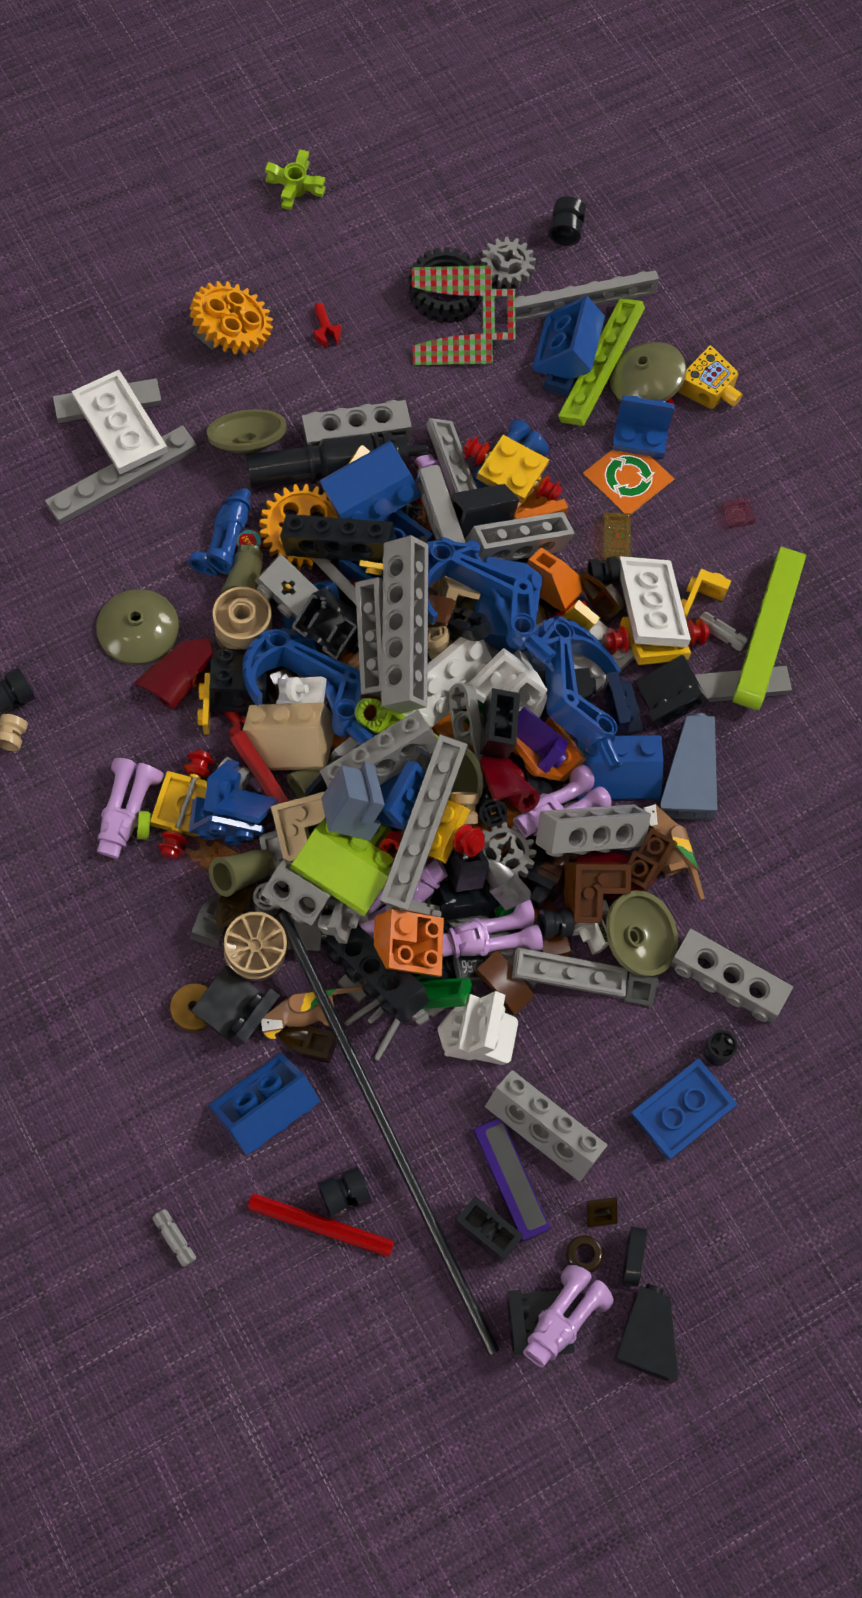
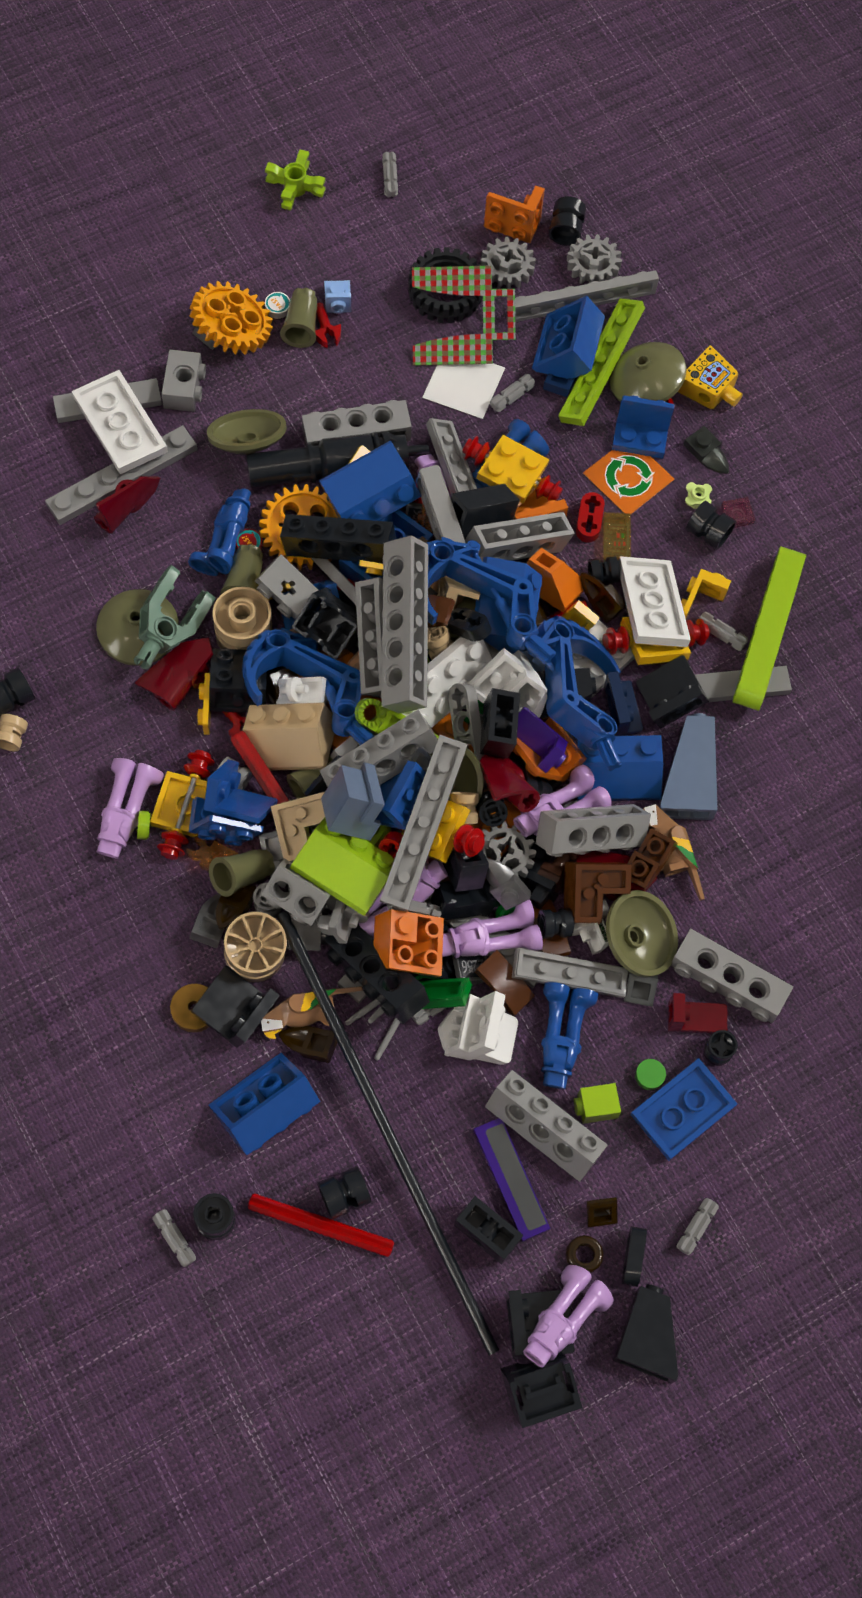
(127, 499): none -> dark red panel
(152, 618): none -> sand green piece
(180, 367): none -> light grey brick
(214, 1216): none -> black wheel
(277, 304): none -> white tile
(300, 319): none -> olive plant
(337, 296): none -> light blue bracket
(390, 174): none -> light grey axle
(464, 386): none -> white sticker
(512, 392): none -> light grey axle
(513, 217): none -> orange bracket
(541, 1390): none -> black piece
(561, 1051): none -> blue piece
(593, 259): none -> light grey gear
(595, 518): none -> red beam
(597, 1103): none -> lime brick
(650, 1074): none -> bright green tile
(694, 500): none -> yellowish green plate
(695, 1015): none -> dark red bracket
(697, 1226): none -> light grey axle
(707, 450): none -> pearl dark grey plate
(711, 525): none -> black wheel

